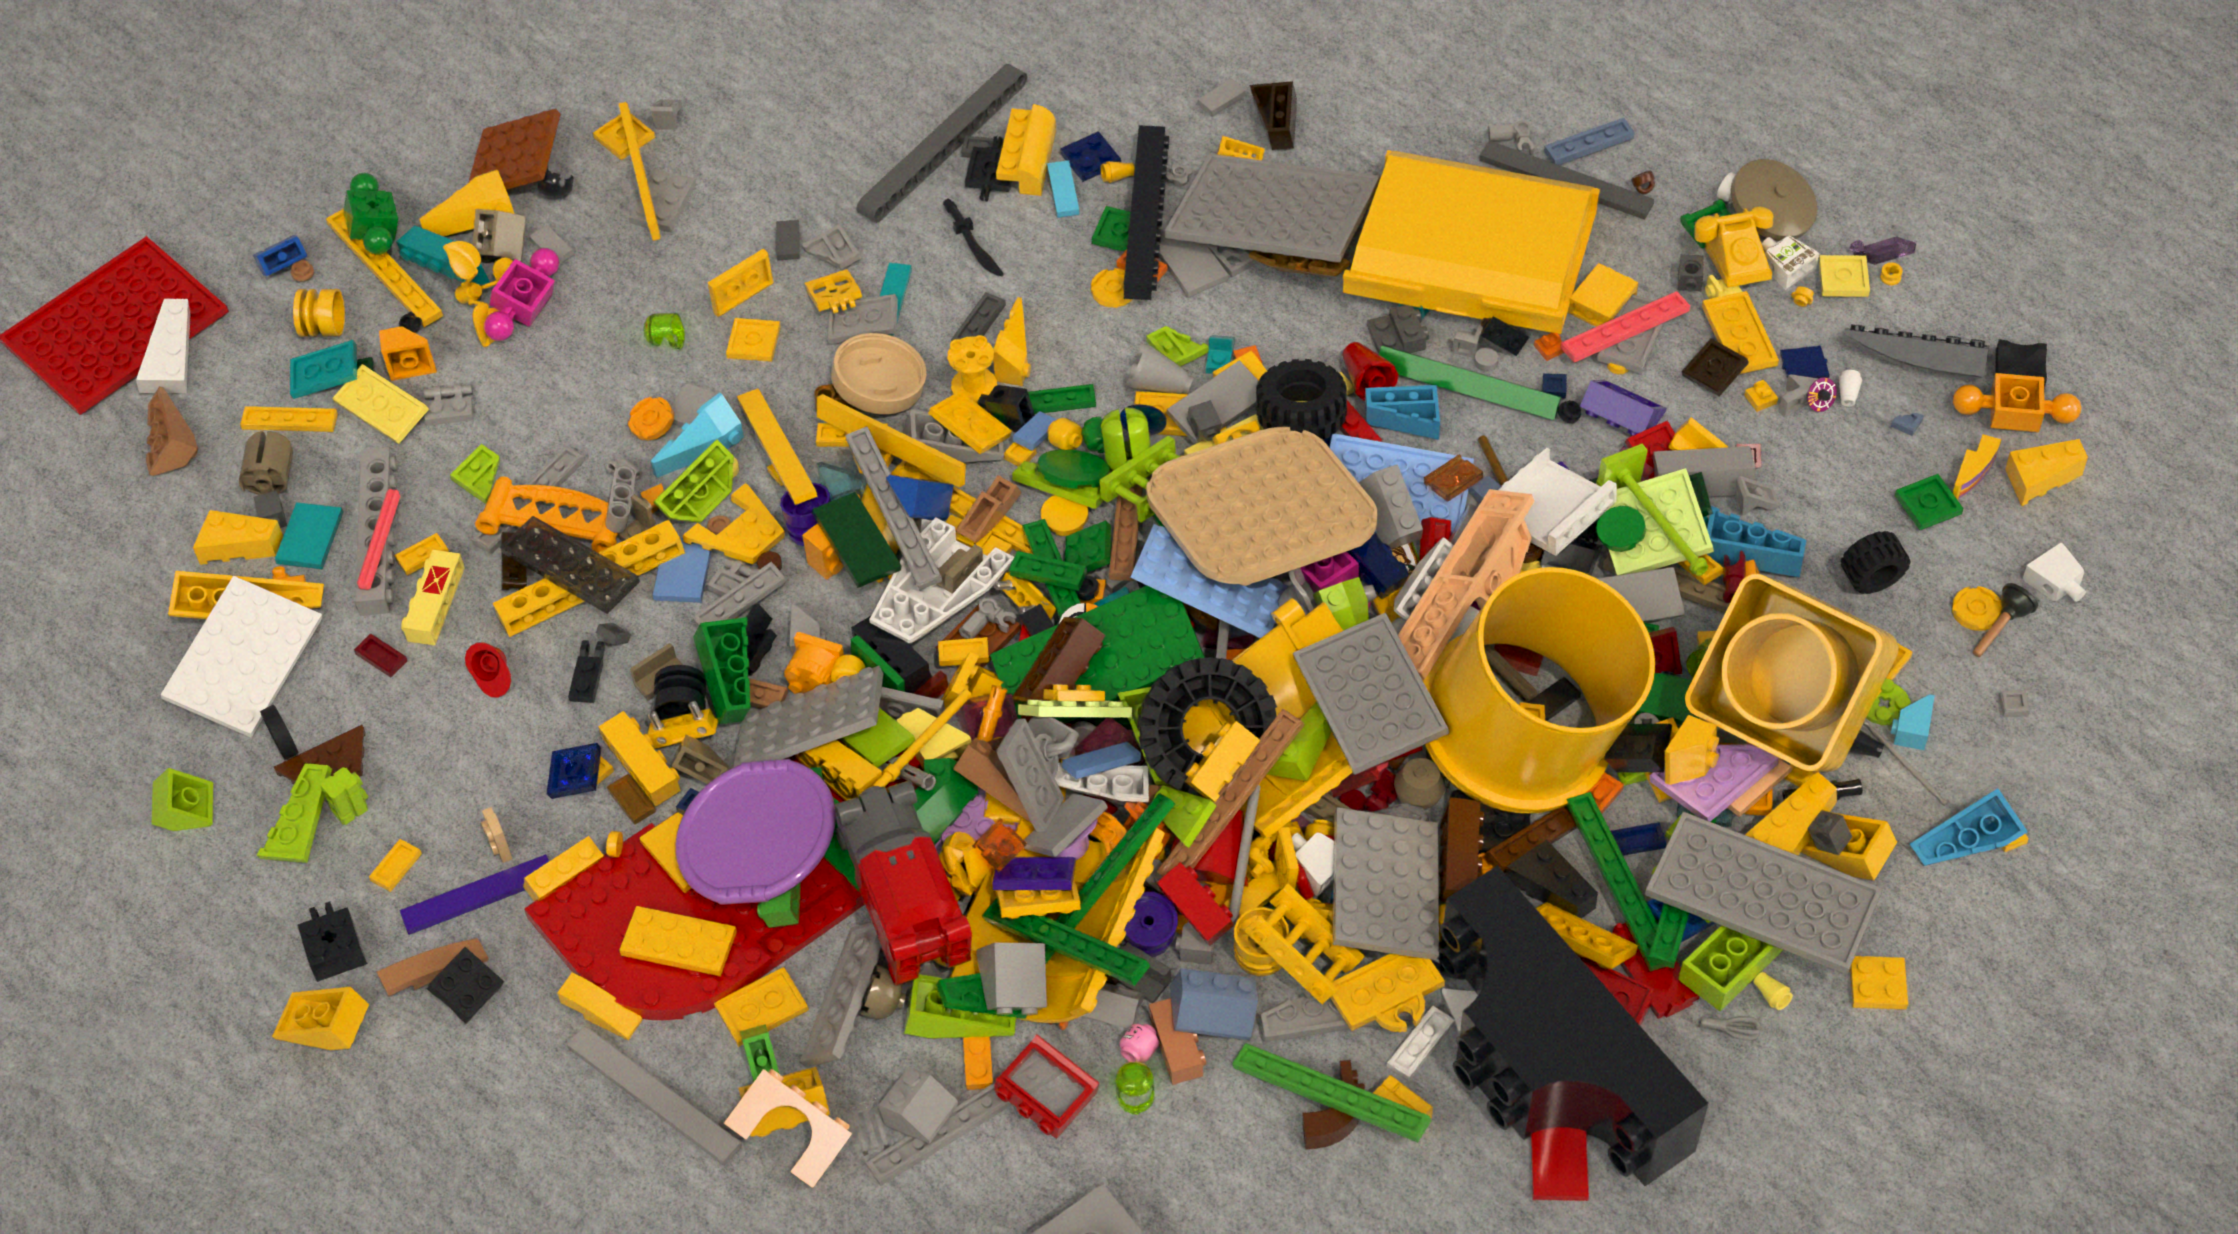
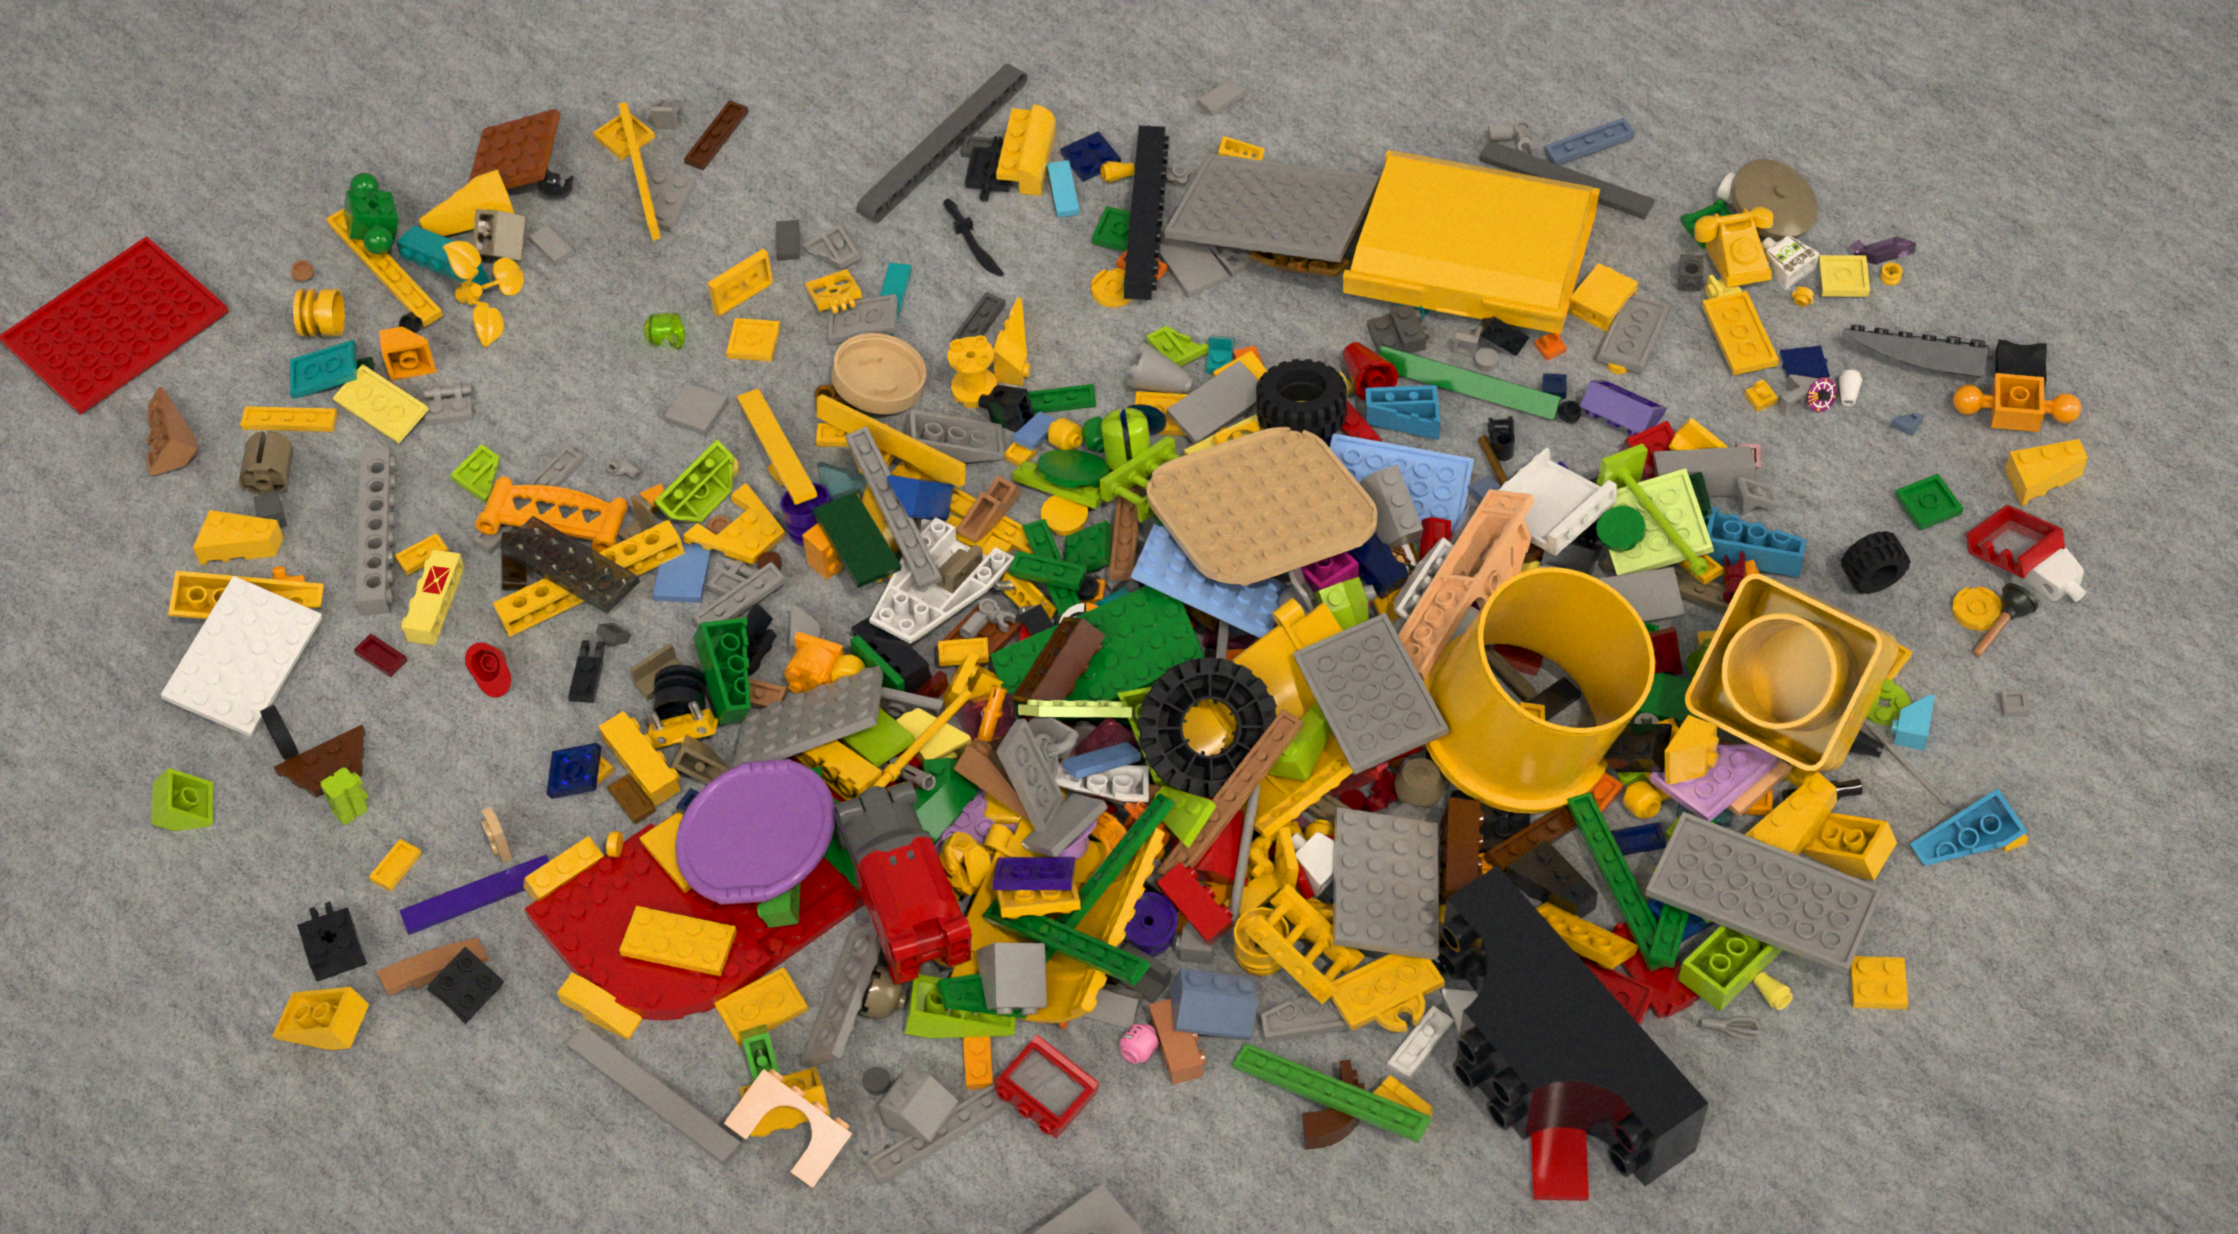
(167, 351): white wedge -> none
(280, 255): blue brick -> none
(298, 819): lime wing -> none
(309, 535): teal tile -> none
(378, 539): coral axle -> none
(521, 293): dark pink brick -> none
(620, 498): light grey beam -> none
(651, 418): light orange tile -> none
(714, 422): medium azure wedge -> none
(716, 135): none -> reddish brown tile
(877, 1081): none -> dark grey tile
(970, 422): yellow tile -> none
(999, 845): clear orange plate -> none
(1082, 693): yellow plate -> none
(1134, 1080): clear neon green helmet -> none
(1204, 421): dark grey brick -> none
(1221, 760): yellow wedge -> none
(1277, 111): dark brown wedge -> none
(1453, 477): clear orange plate -> none
(1502, 437): none -> black piece
(1625, 326): coral tile -> none
(1642, 800): none -> yellow head
(1643, 178): reddish brown tile -> none
(1715, 367): dark brown tile -> none
(1830, 832): dark grey brick -> none
(1976, 465): yellow slope -> none
(2014, 540): none -> red window

